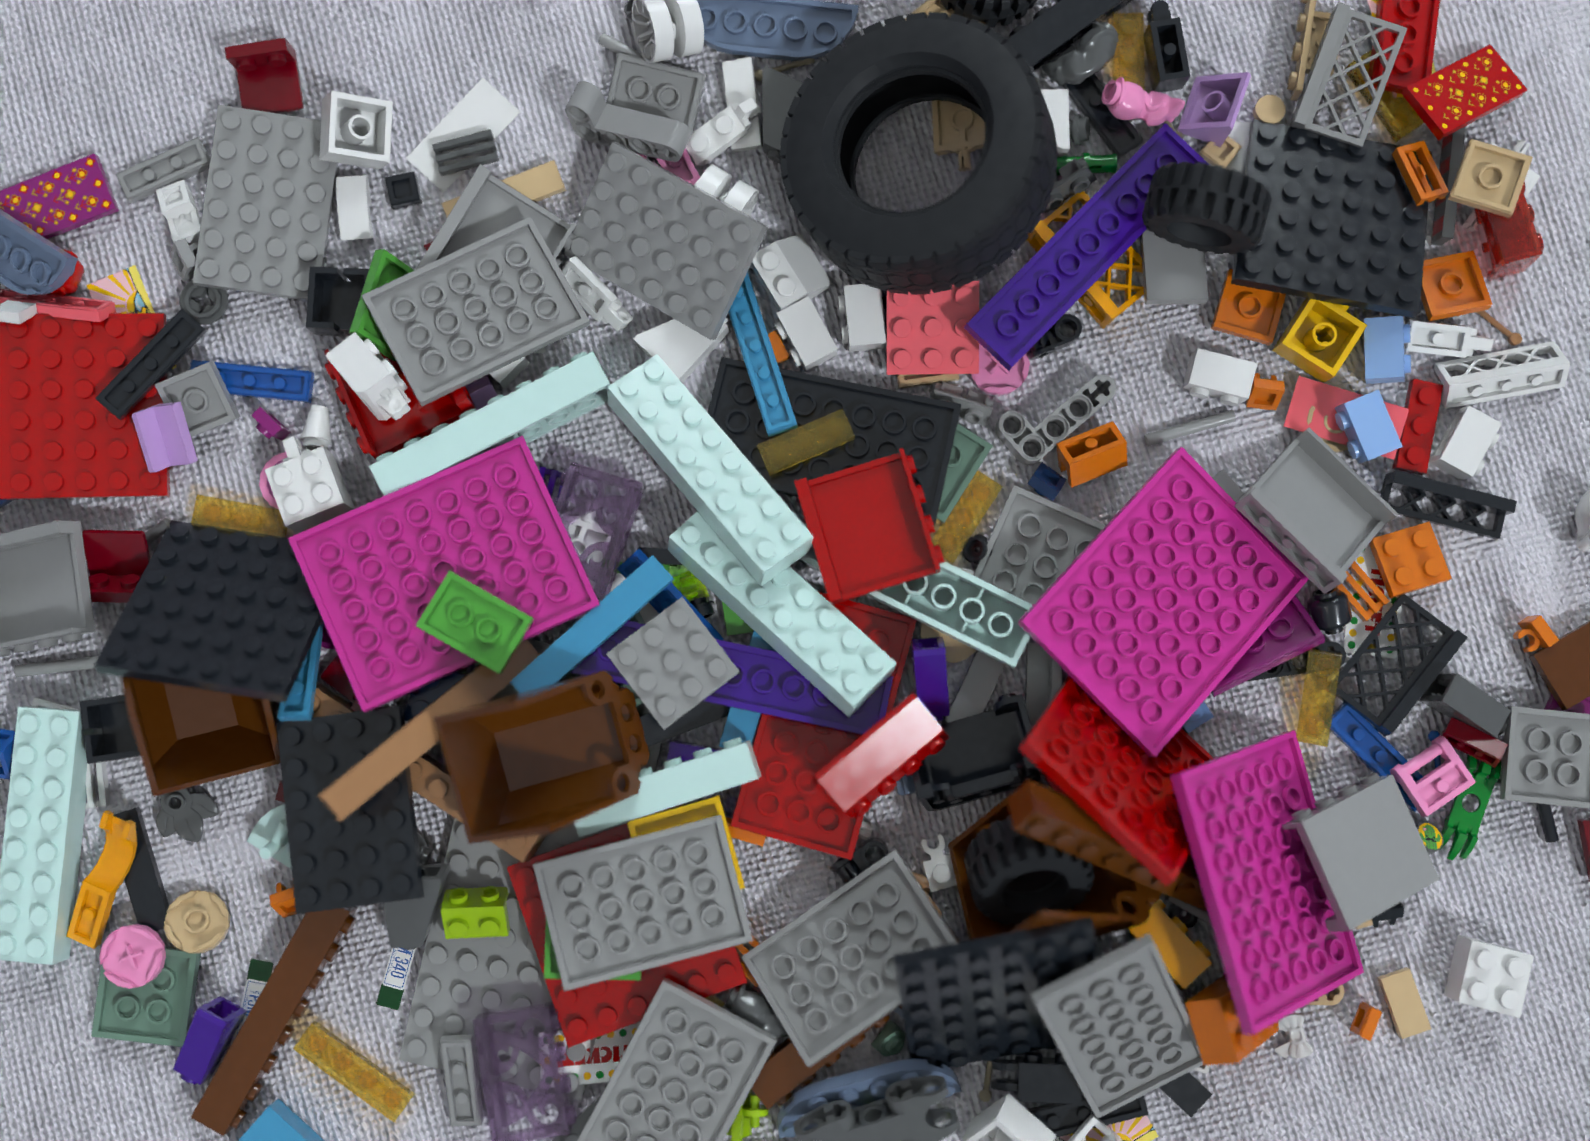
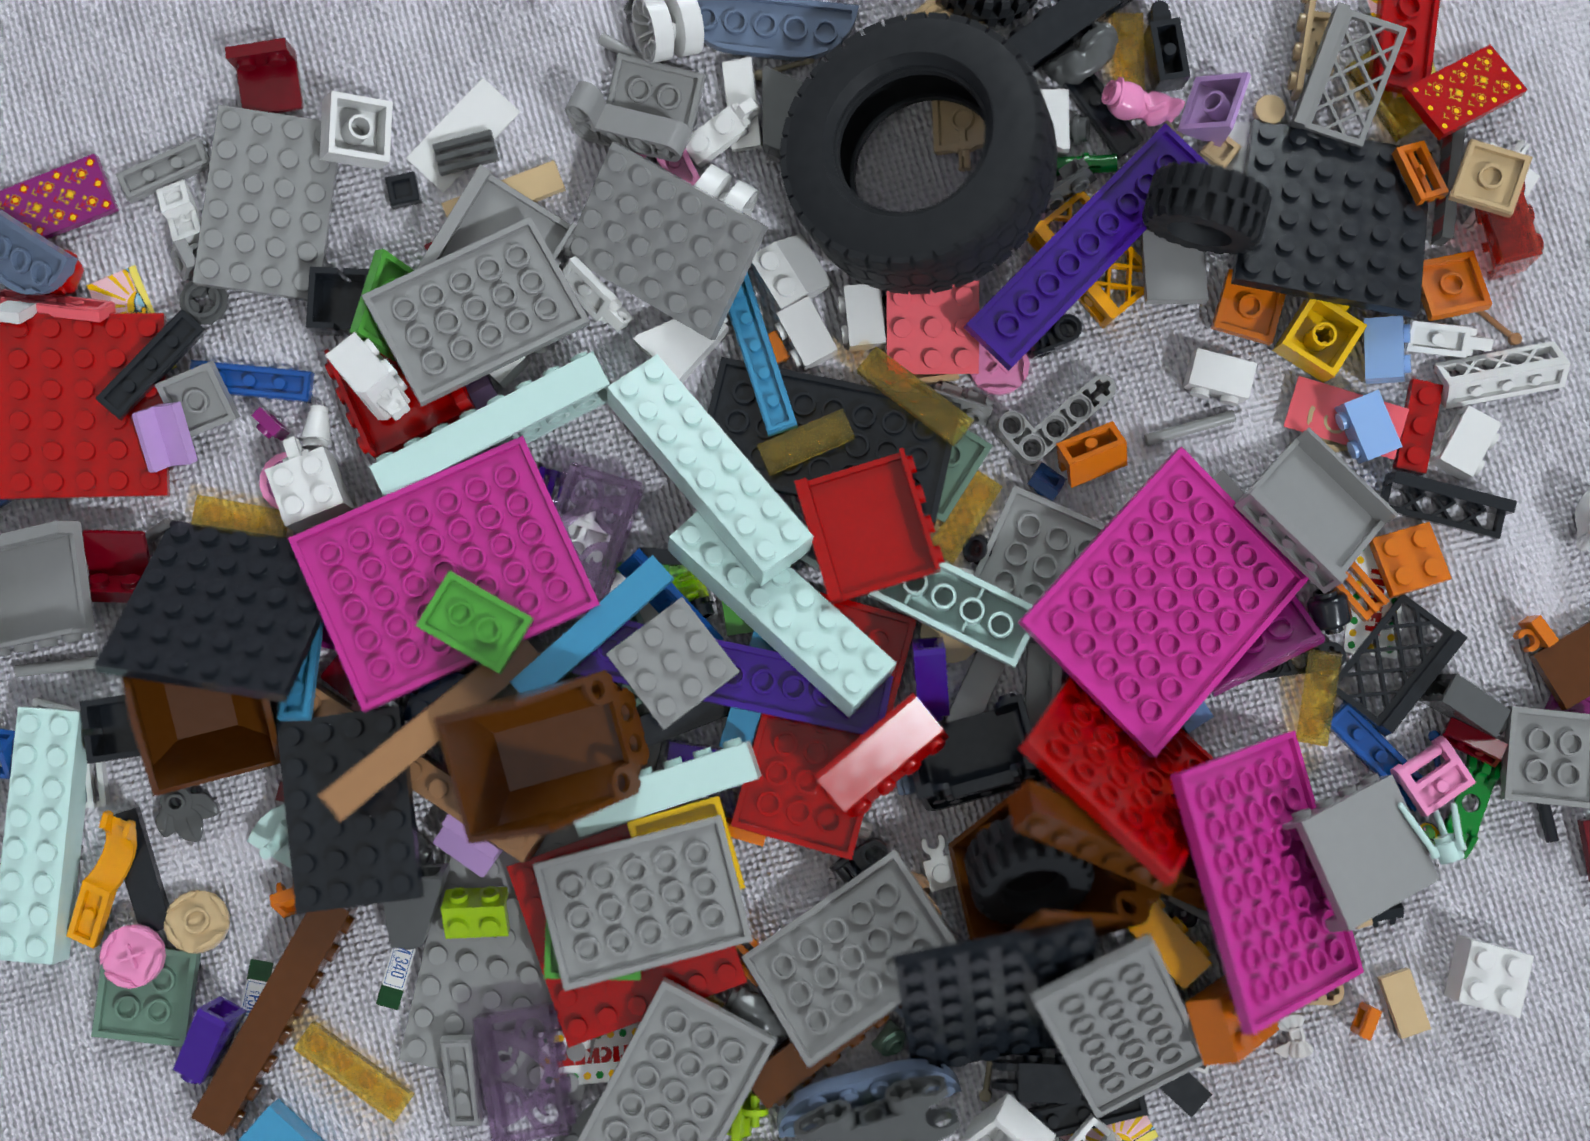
(353, 207): white slope -> none
(475, 856): none -> lavender panel
(915, 396): none -> clear yellow plate
(1265, 393): orange tile -> none
(1446, 847): none -> light aqua plant

